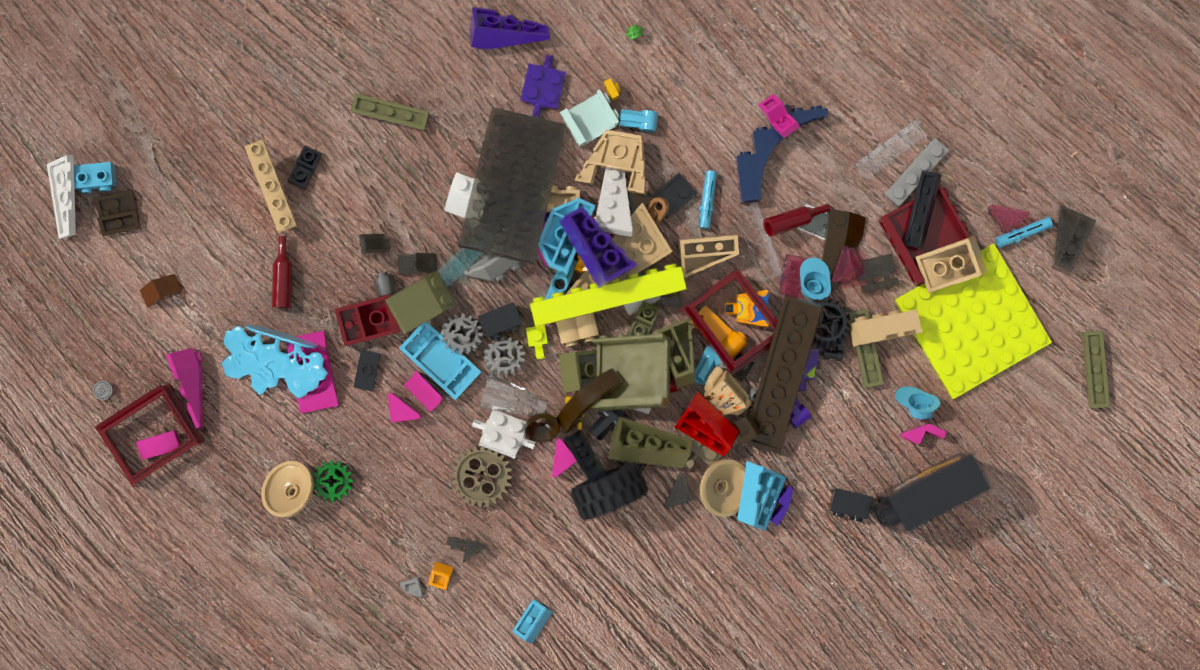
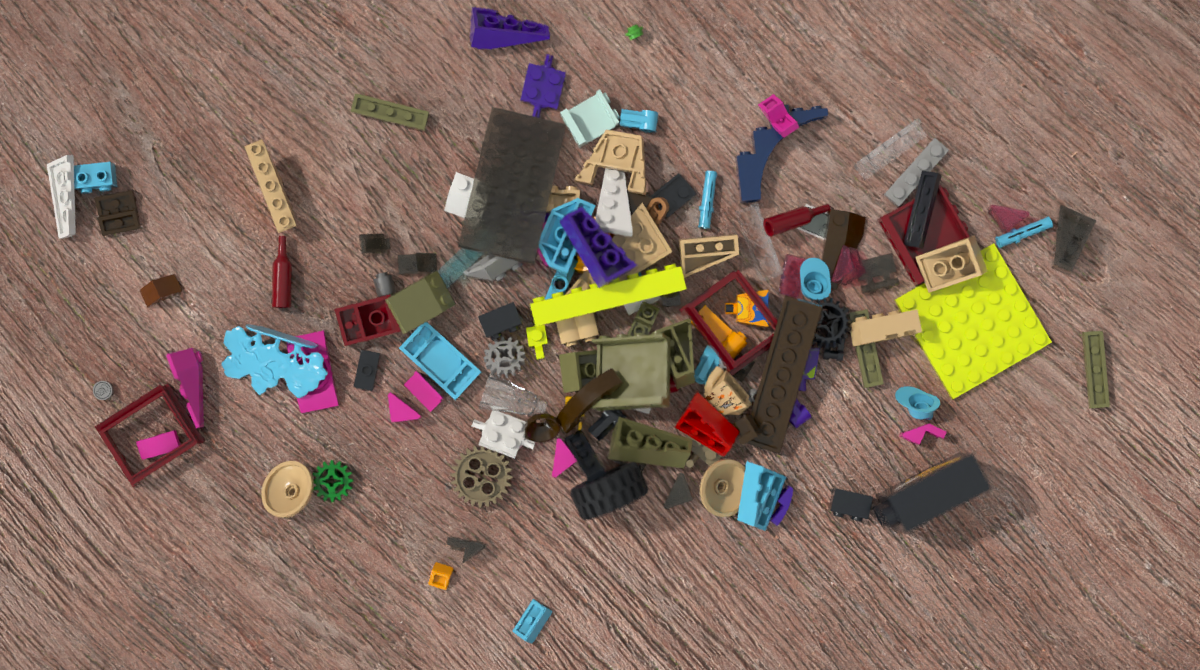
(305, 167): black slope -> none
(412, 587): light grey tile -> none
(464, 327): light grey gear -> none
(612, 89): yellow plate -> none

